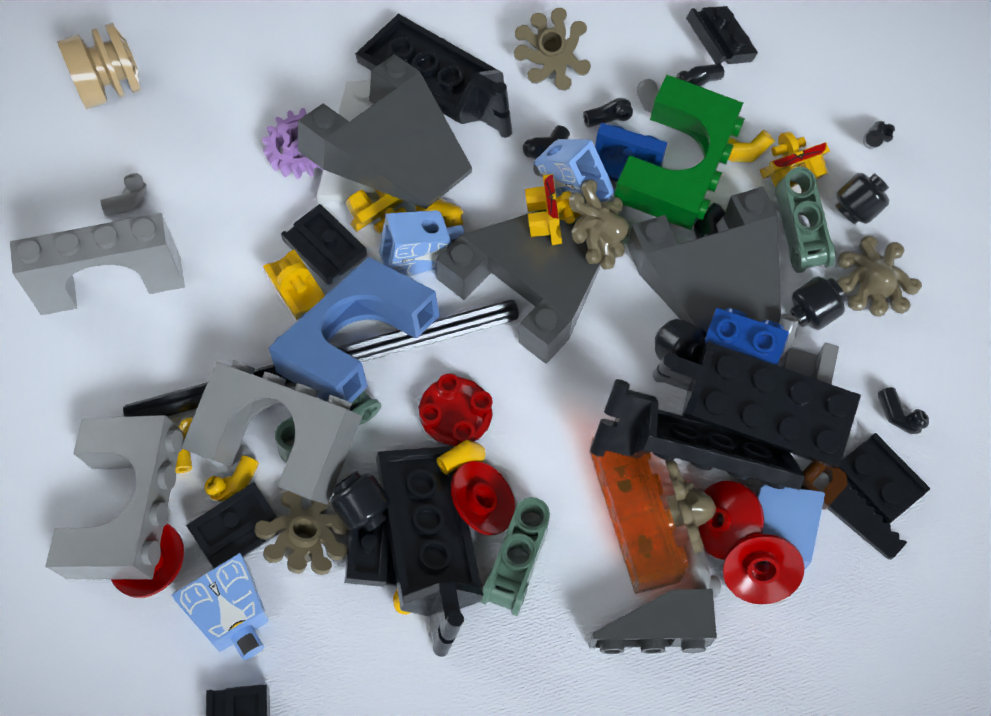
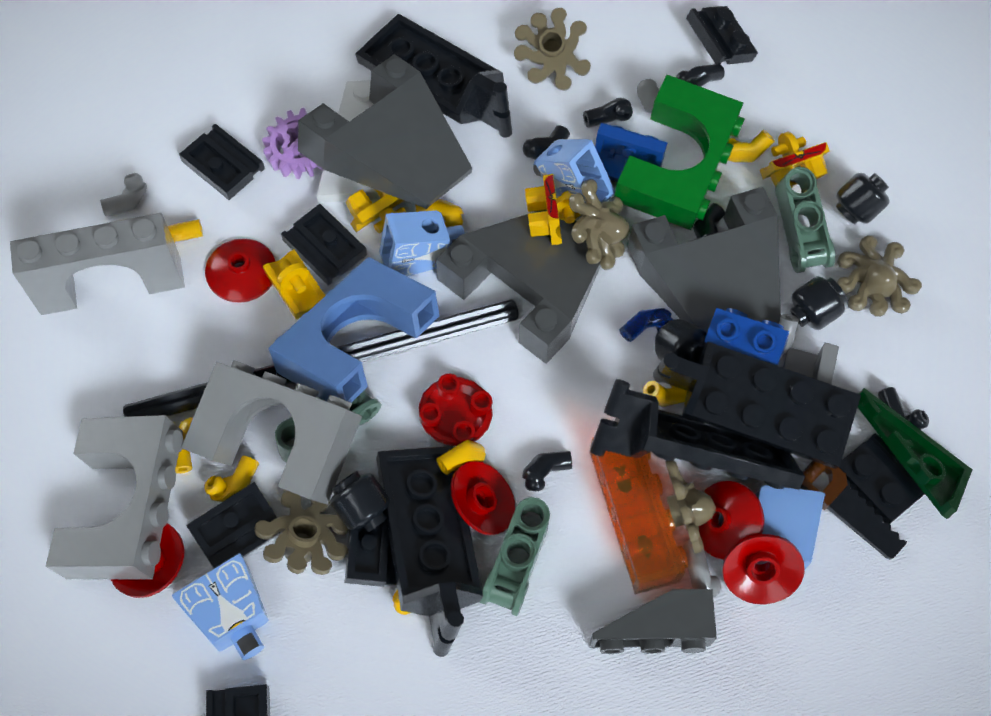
(99, 65): tan wheel -> none
(186, 230): none -> yellow arm
(222, 161): none -> black plate
(242, 282): none -> red dish
(542, 465): none -> black arm
(643, 320): none -> clear blue arm
(665, 396): none -> yellow arm
(877, 134): black arm -> none
(928, 463): none -> dark green wing

